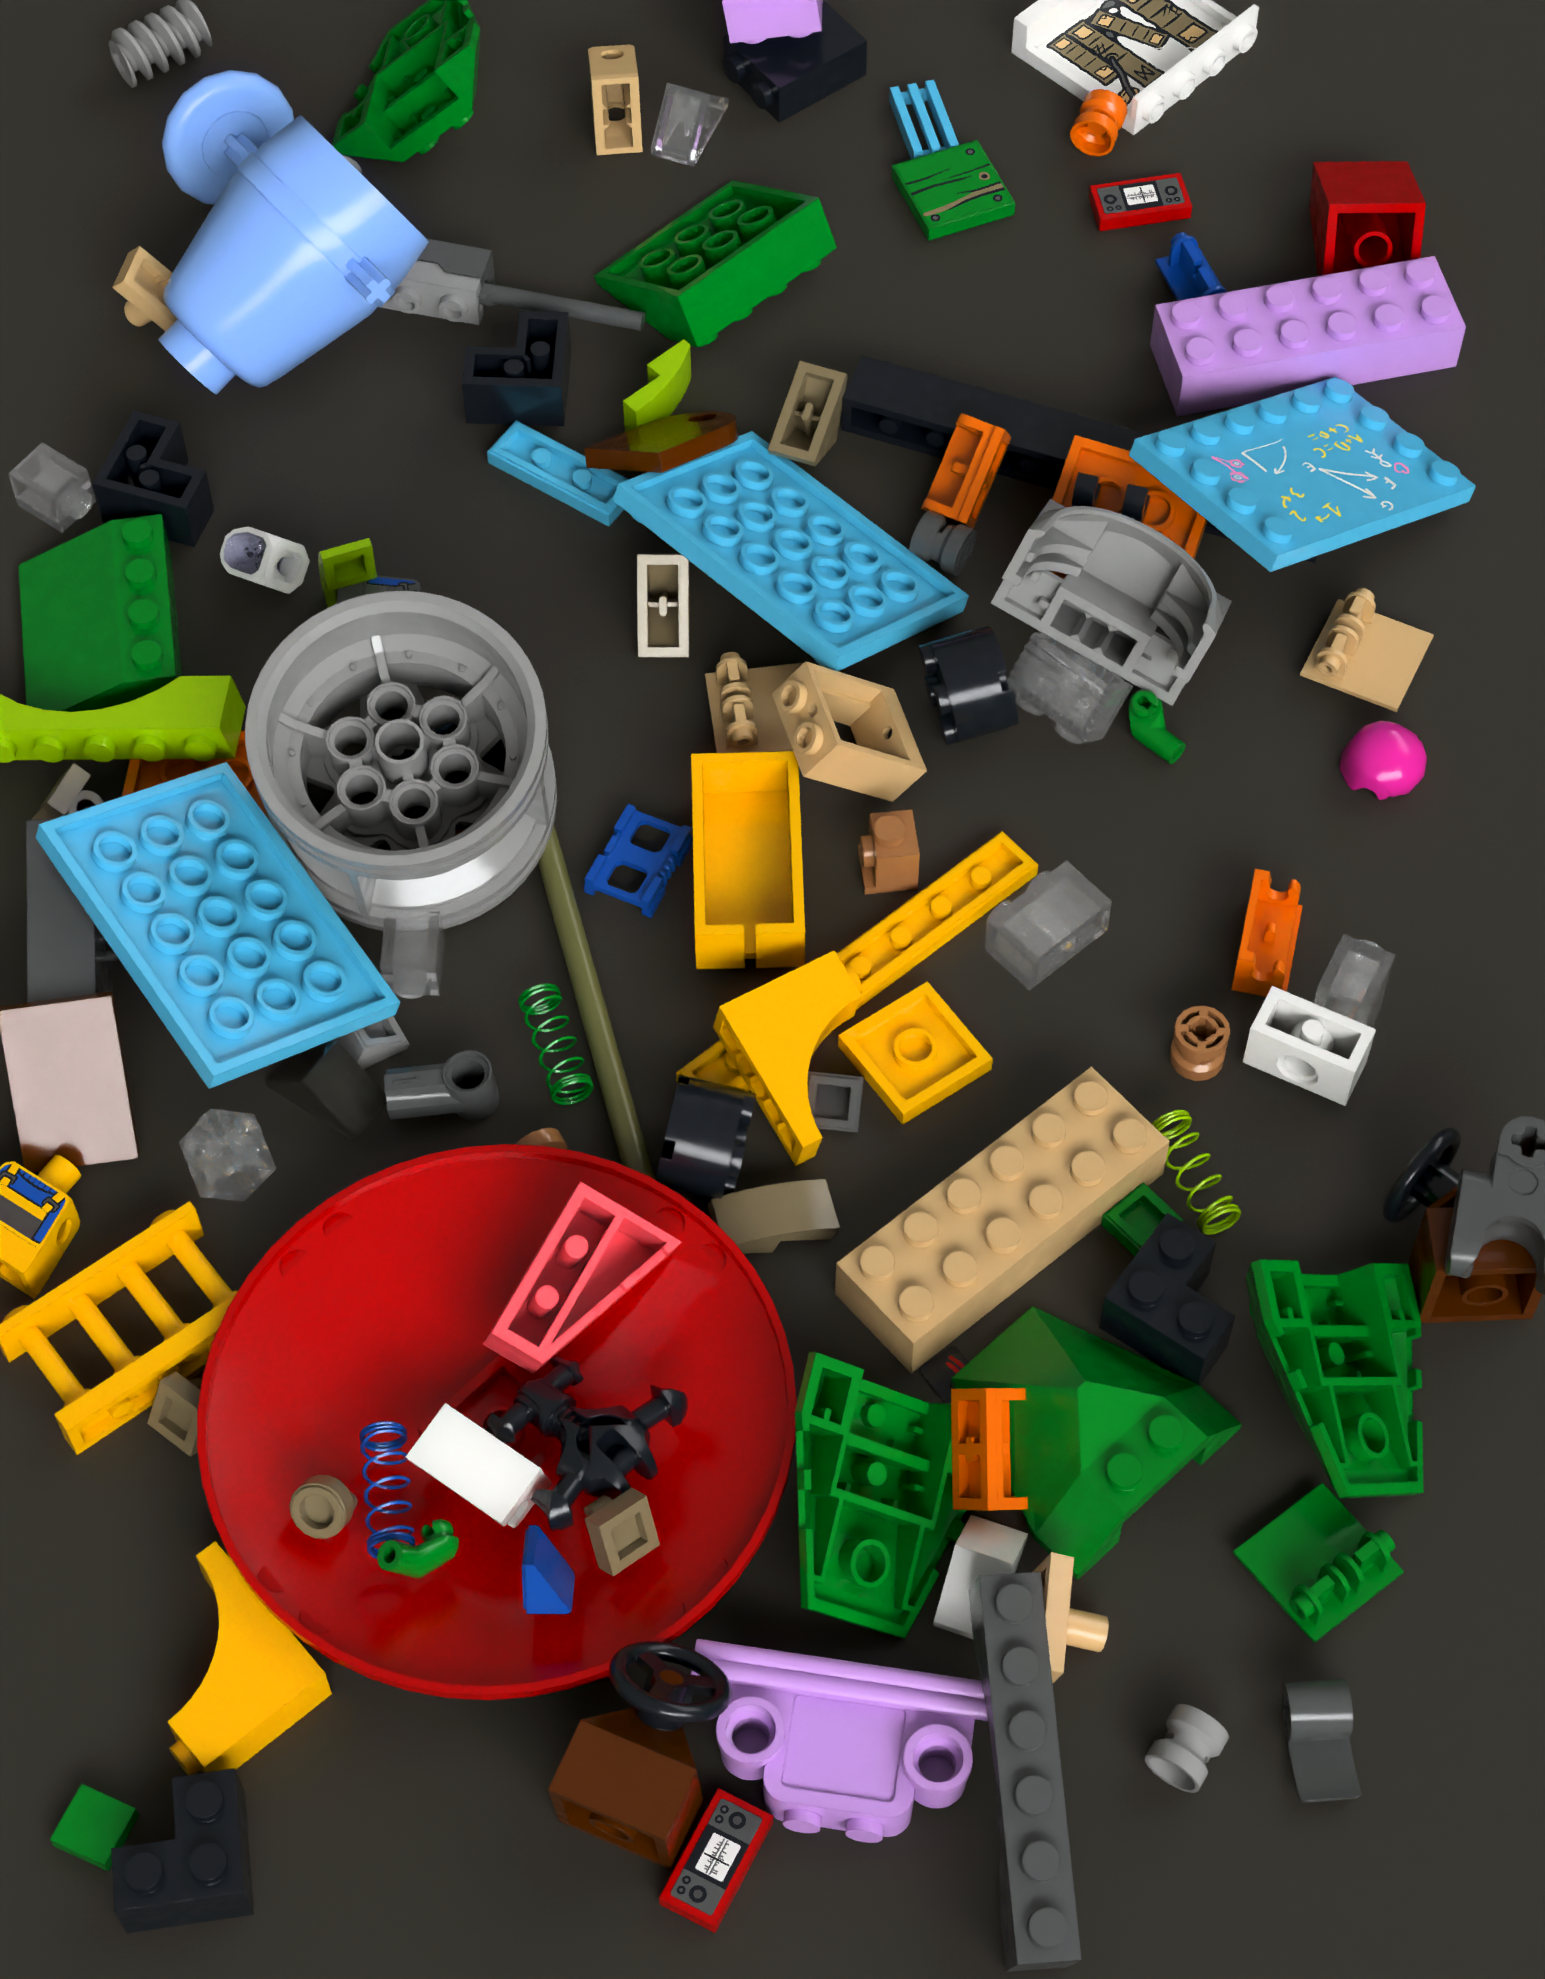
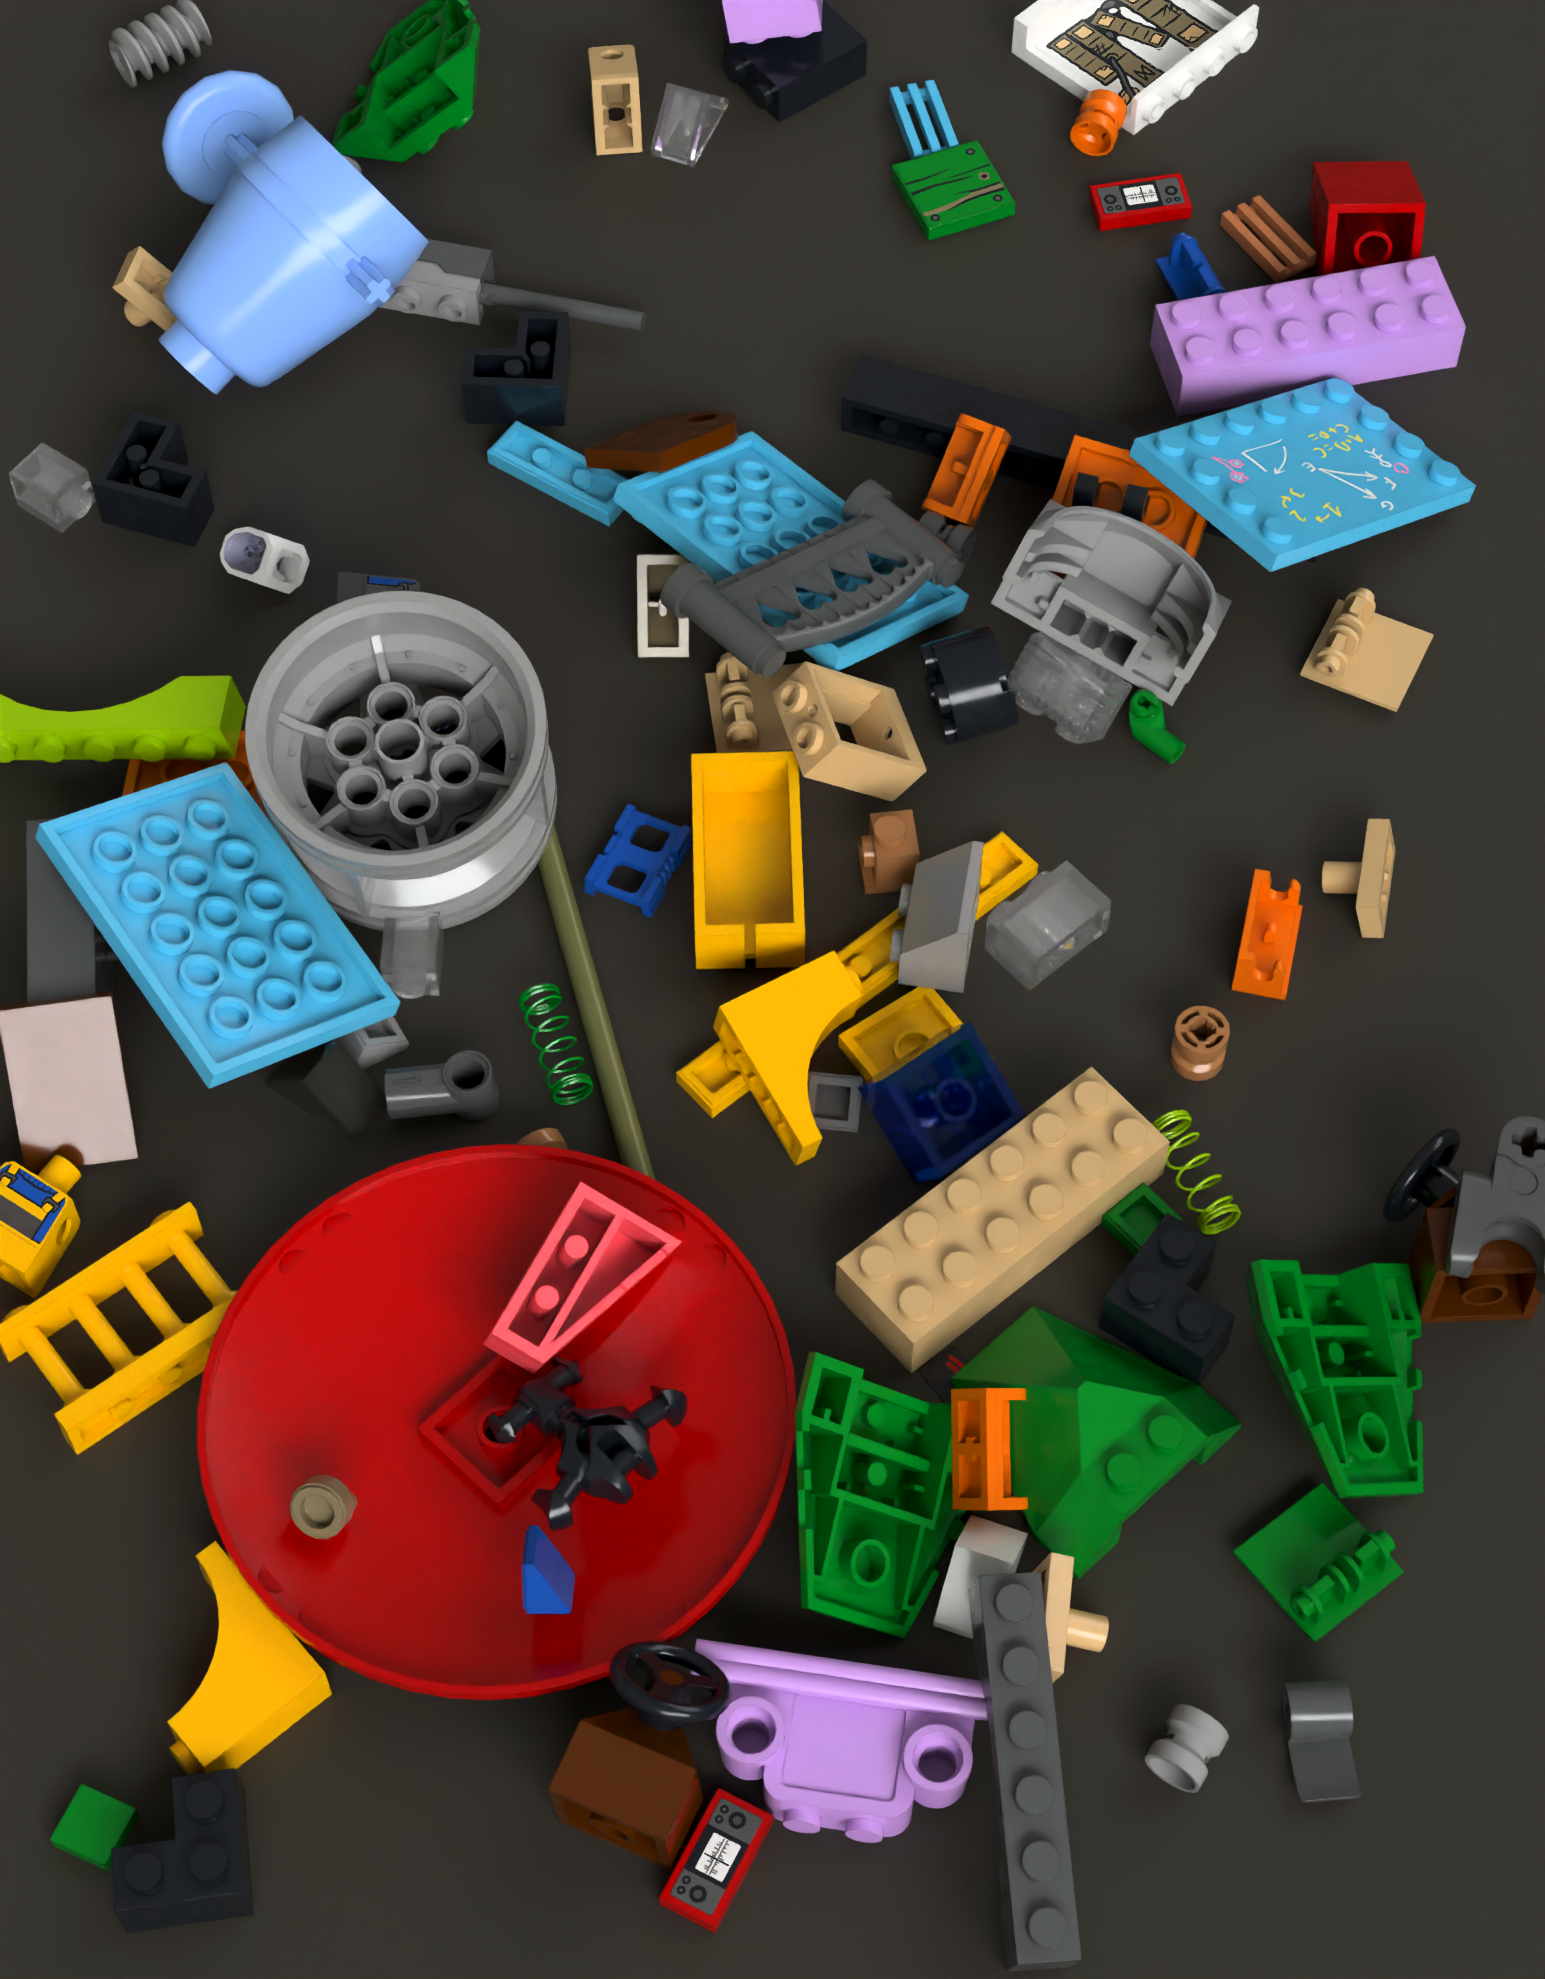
(68, 795): dark tan tile -> none
(100, 617): green slope -> none
(176, 1411): dark tan tile -> none
(227, 1155): clear brick -> none
(345, 567): lime slope -> none
(383, 1534): blue piece -> none
(417, 1561): green arm -> none
(478, 1467): white hinge -> none
(620, 1530): dark tan tile -> none
(666, 386): lime slope -> none
(705, 1137): black brick -> none
(720, 260): green slope -> none
(776, 1213): dark tan slope -> none
(809, 415): dark tan slope -> none
(872, 525): none -> dark grey piece
(939, 919): none -> light grey slope
(942, 1103): none -> clear blue brick
(1275, 236): none -> nougat tile
(1308, 1045): white brick -> none
(1355, 980): clear brick -> none
(1367, 878): none -> tan tile
(1384, 760): dark pink hair -> none

